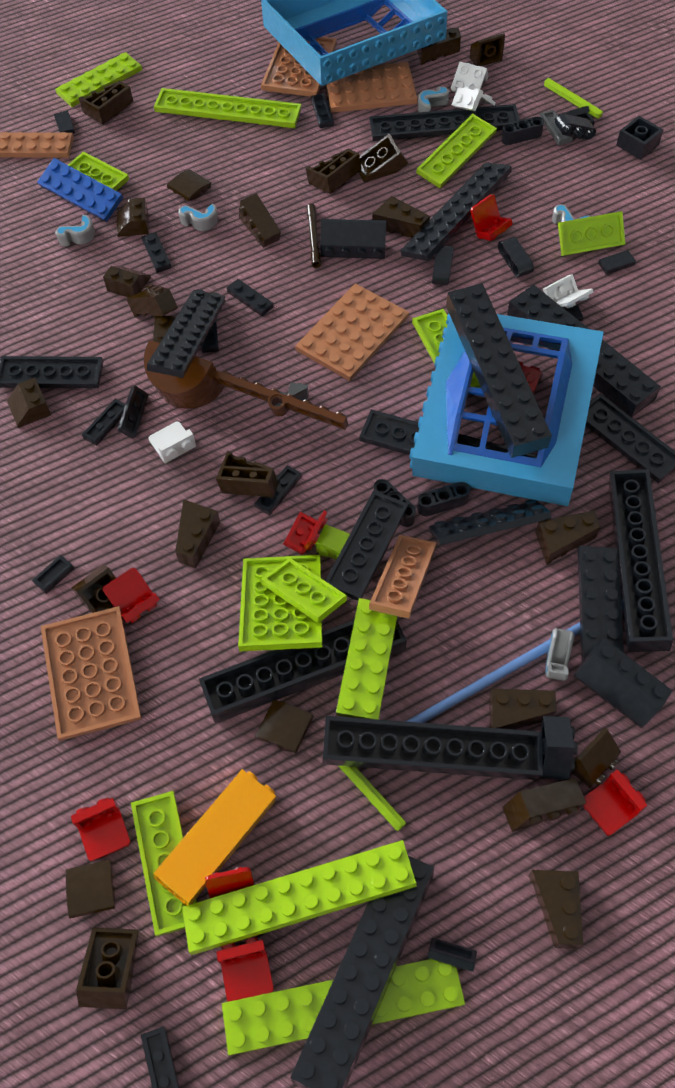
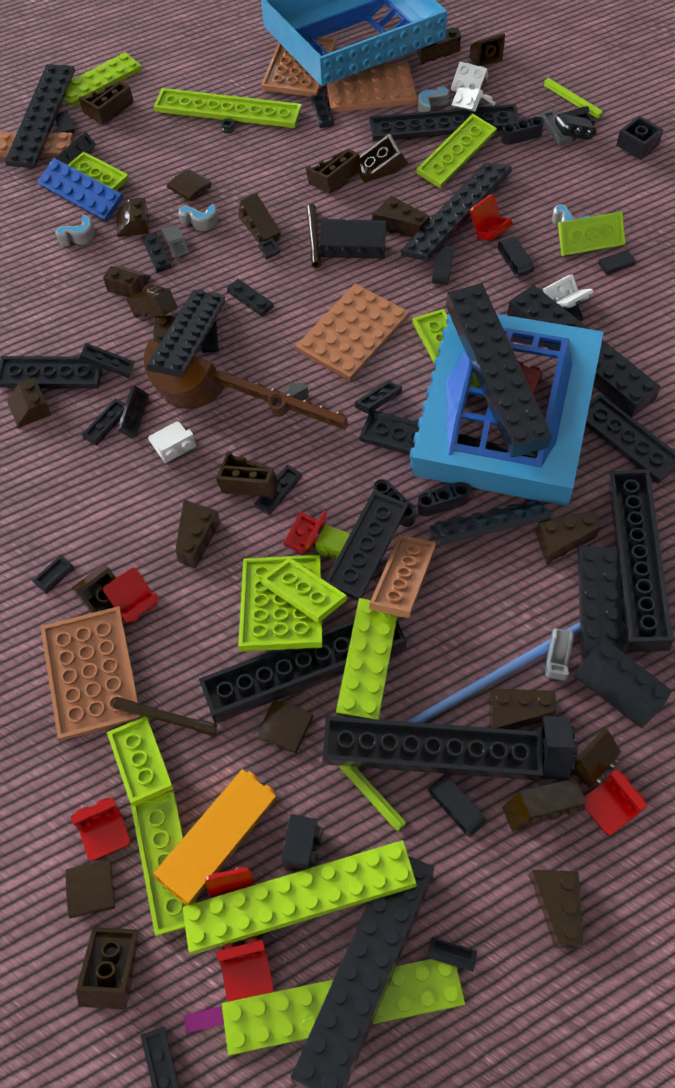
(40, 116): none -> black plate
(81, 144): none -> black plate
(106, 360): none -> black plate
(132, 707): none -> dark brown piece
(139, 761): none -> lime plate
(175, 240): none -> dark grey slope
(203, 1019): none -> magenta window
(227, 125): none -> black bush
(269, 248): none -> black plate
(300, 843): none -> black brick
(378, 397): none -> black plate
(457, 805): none -> black beam

